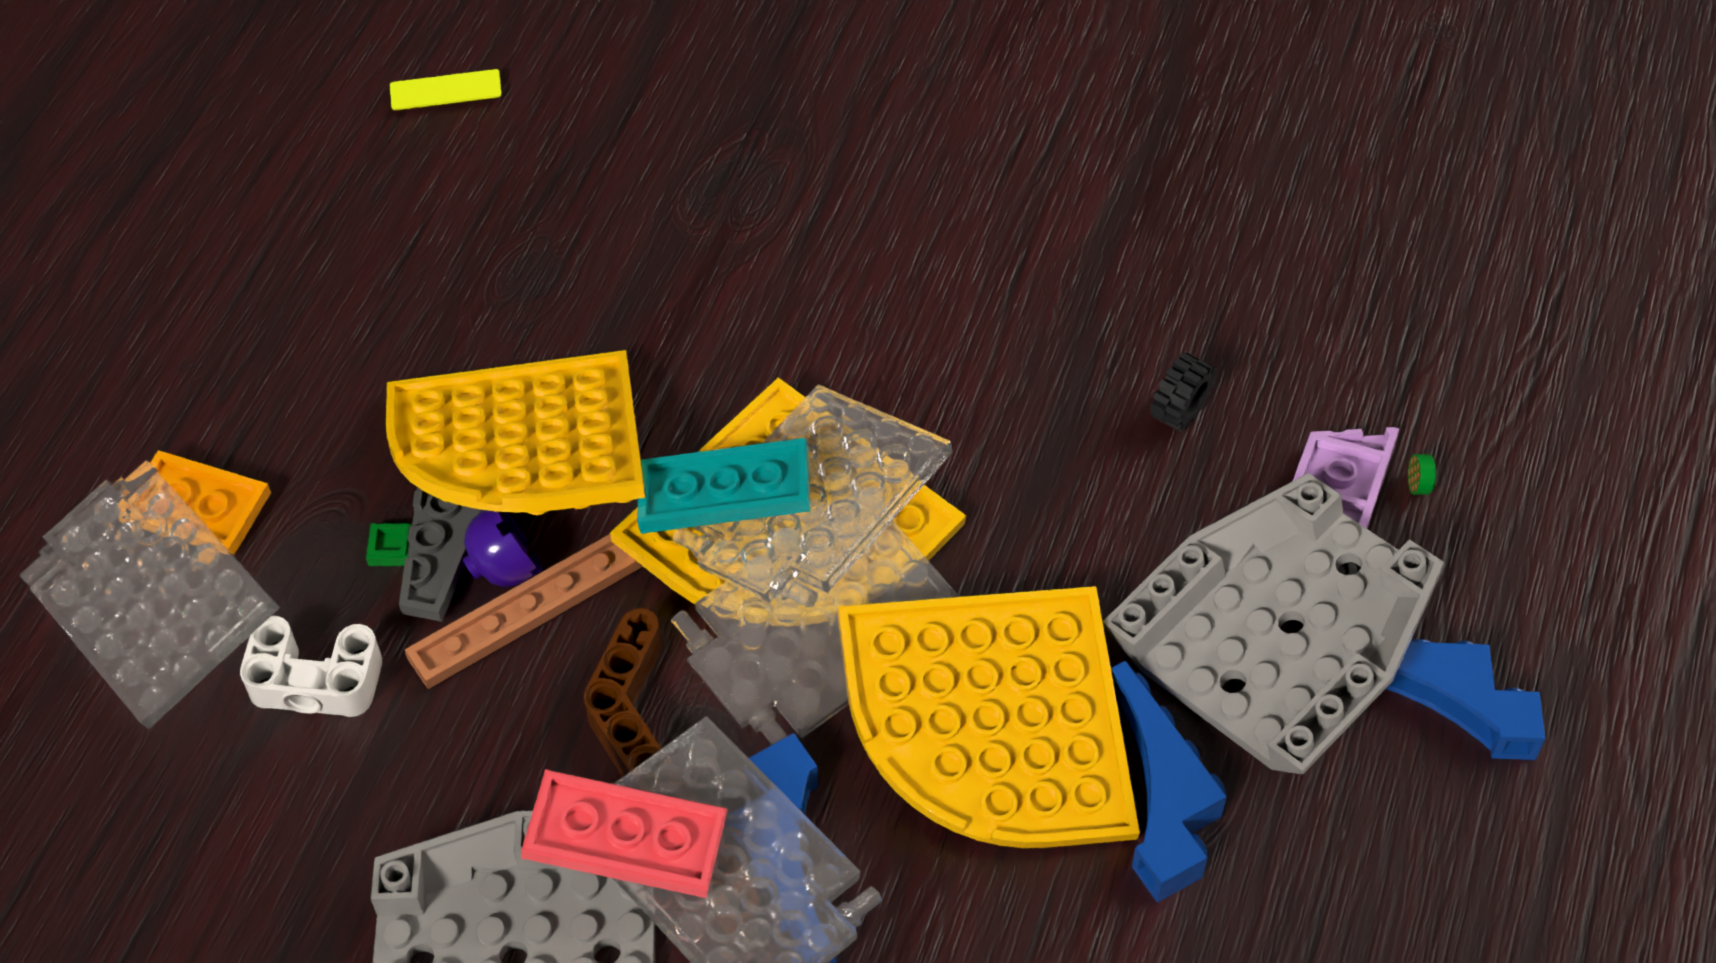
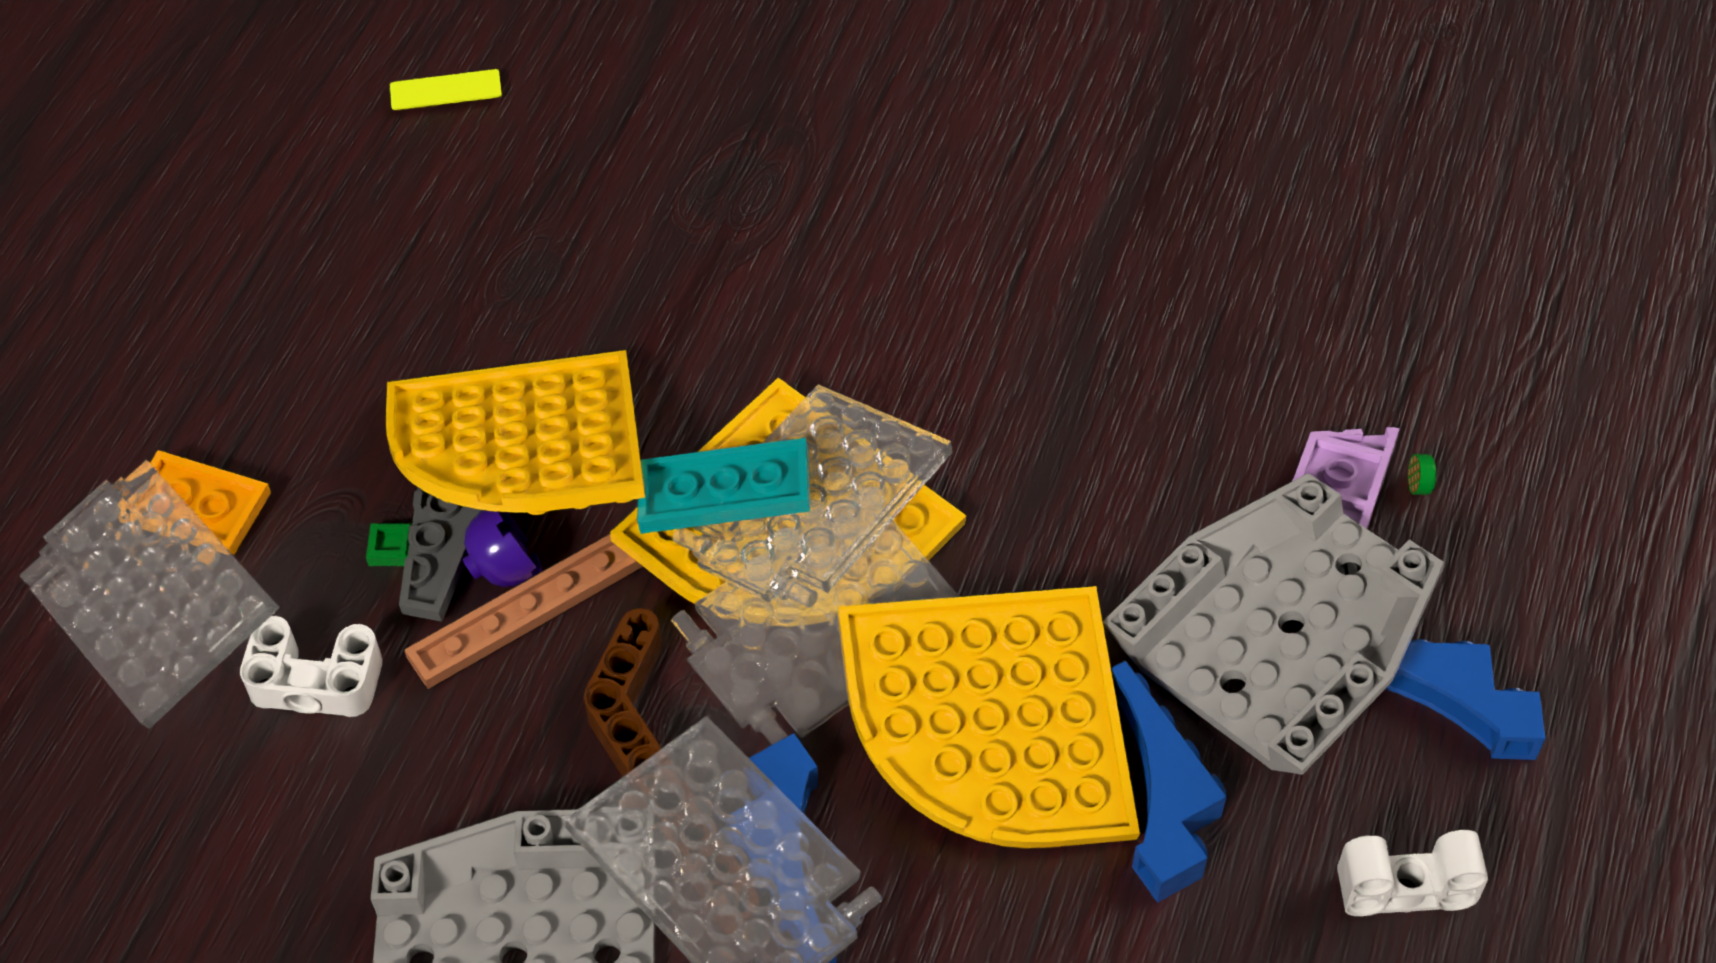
(624, 833): coral tile -> none
(1183, 391): black tyre -> none
(1444, 879): none -> white beam

